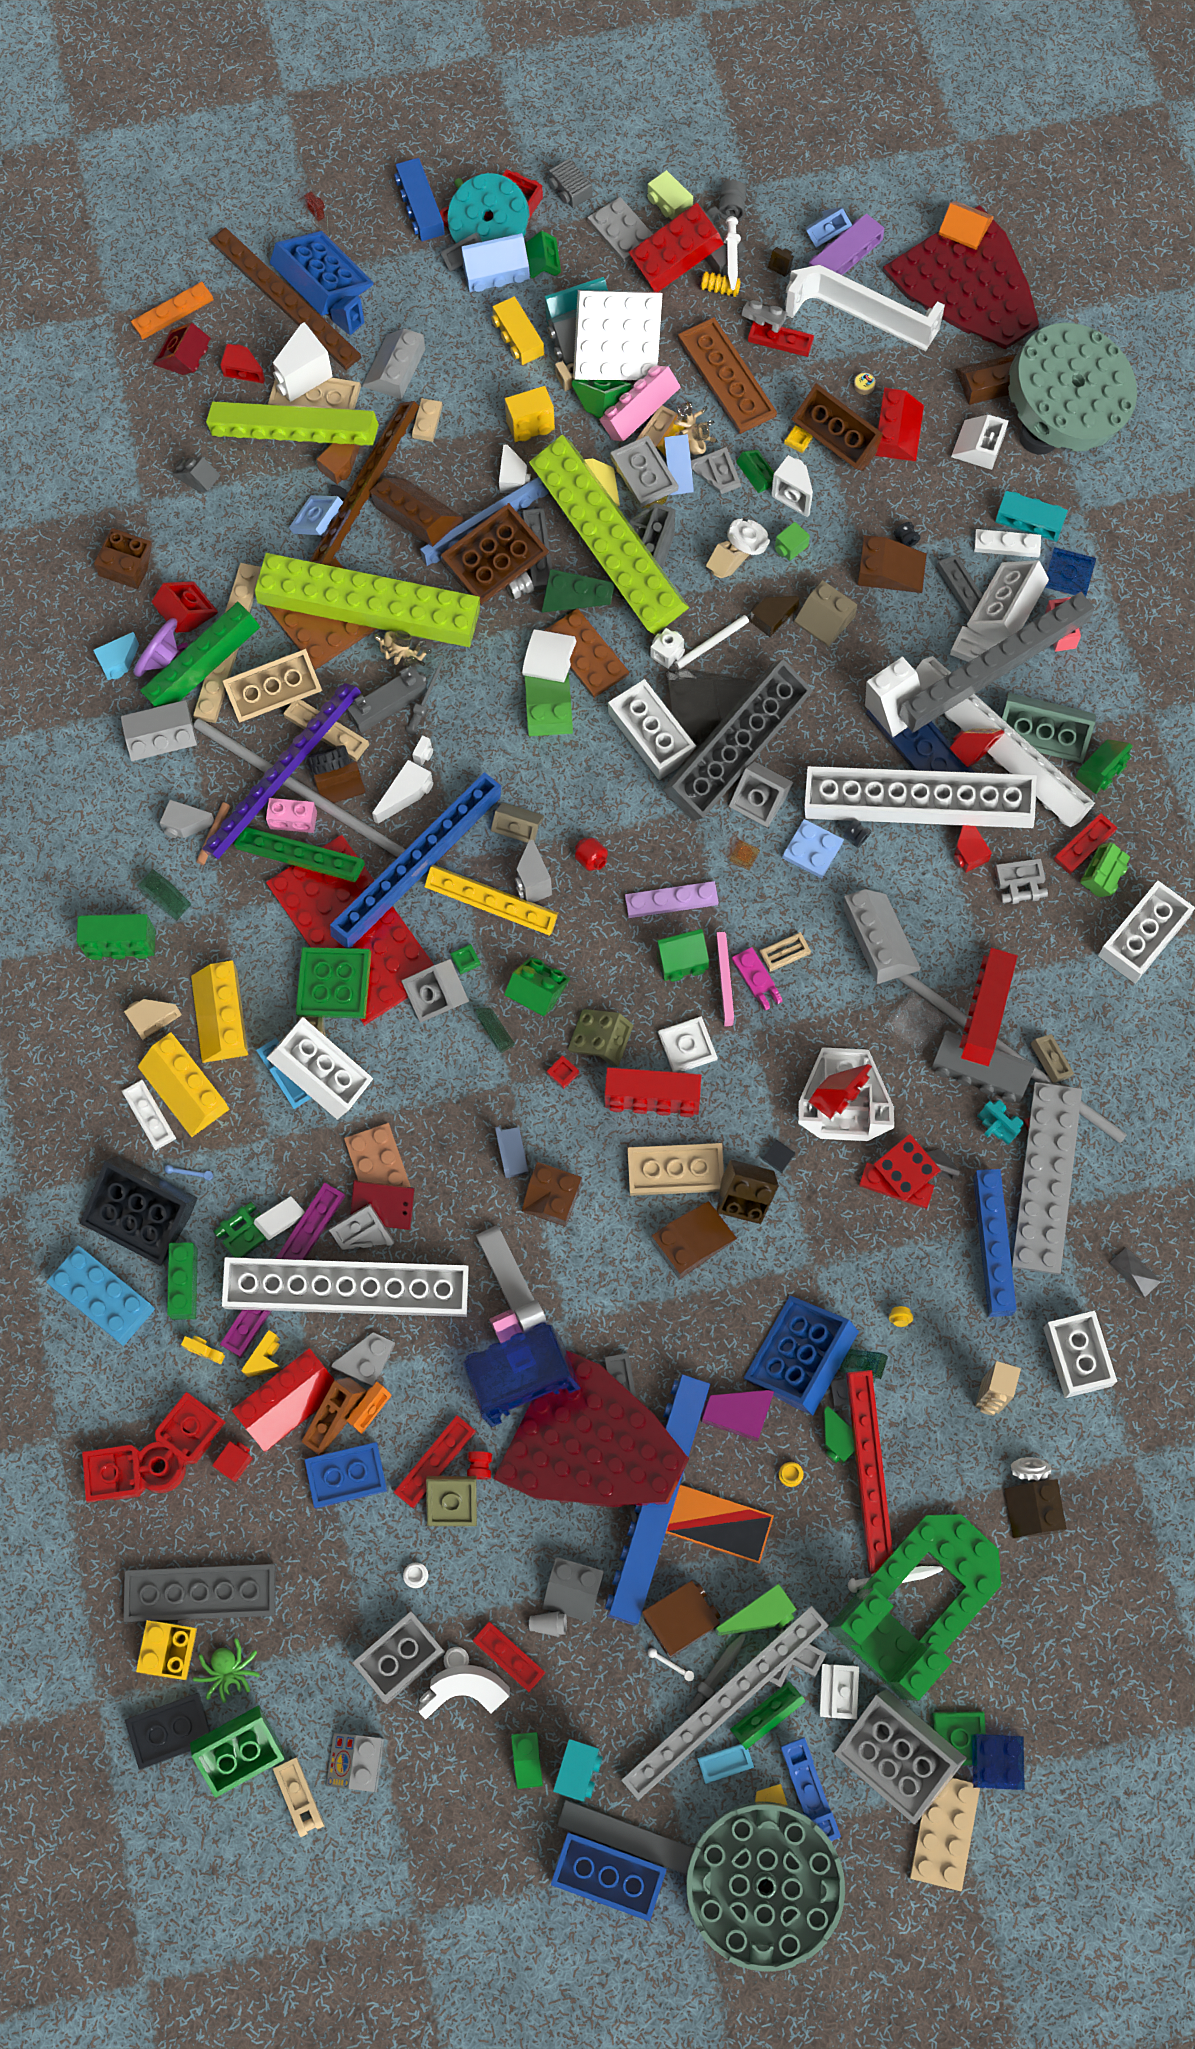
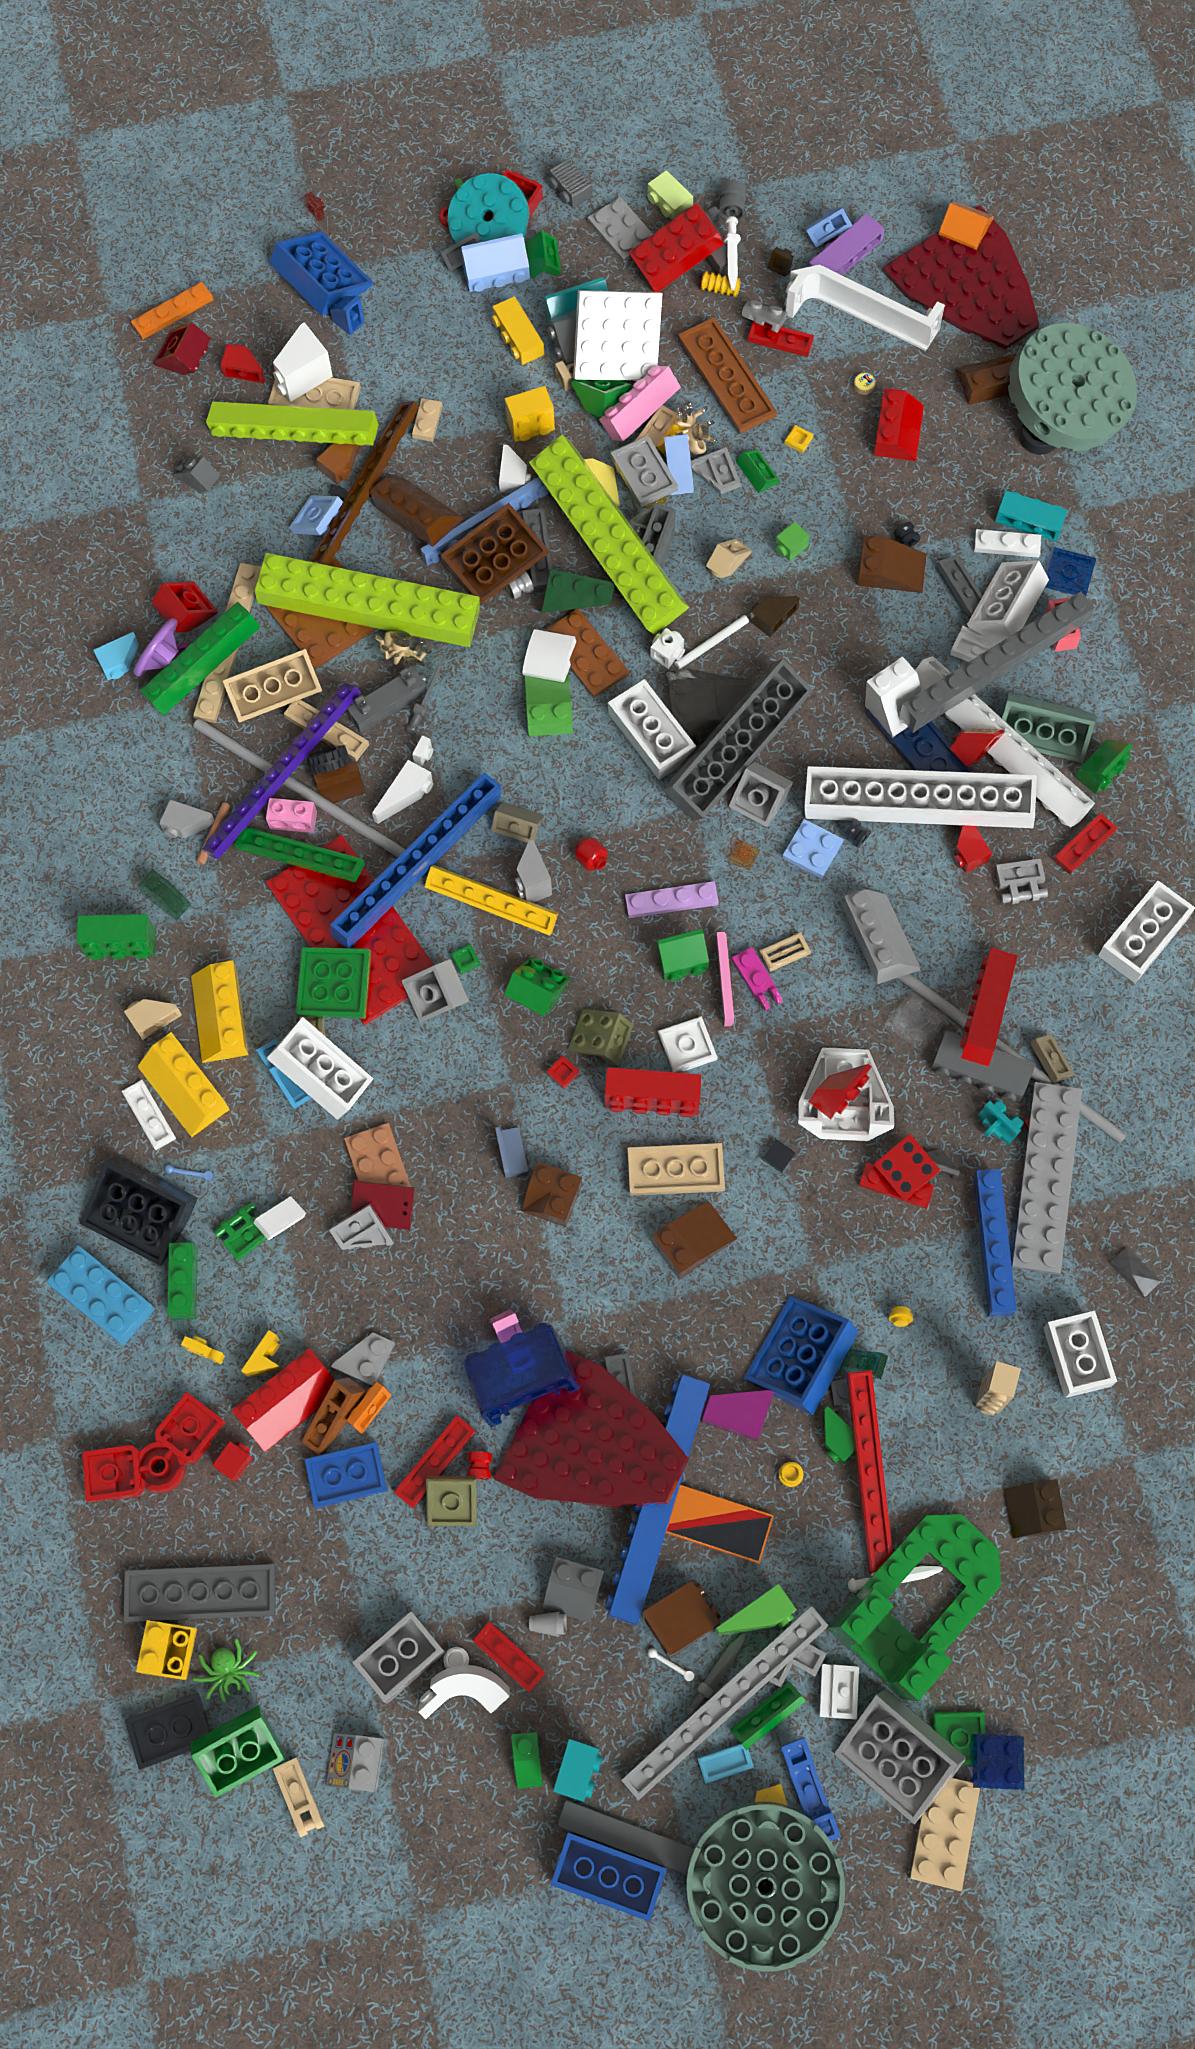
(123, 558): reddish brown slope -> none
(158, 730): light grey slope -> none
(285, 297): reddish brown plate -> none
(296, 1248): magenta plate -> none
(345, 1287): white brick -> none
(396, 363): light grey slope -> none
(415, 1575): white plate -> none
(420, 199): blue brick -> none
(494, 1029): clear green slope -> none
(510, 1279): light grey beam -> none
(746, 1191): dark brown slope -> none
(748, 536): white tile -> none
(793, 485): white slope -> none
(826, 613): dark tan slope -> none
(838, 427): reddish brown slope -> none
(980, 440): white slope -> none
(1031, 1468): white gear -> none
(1105, 870): bright green brick -> none

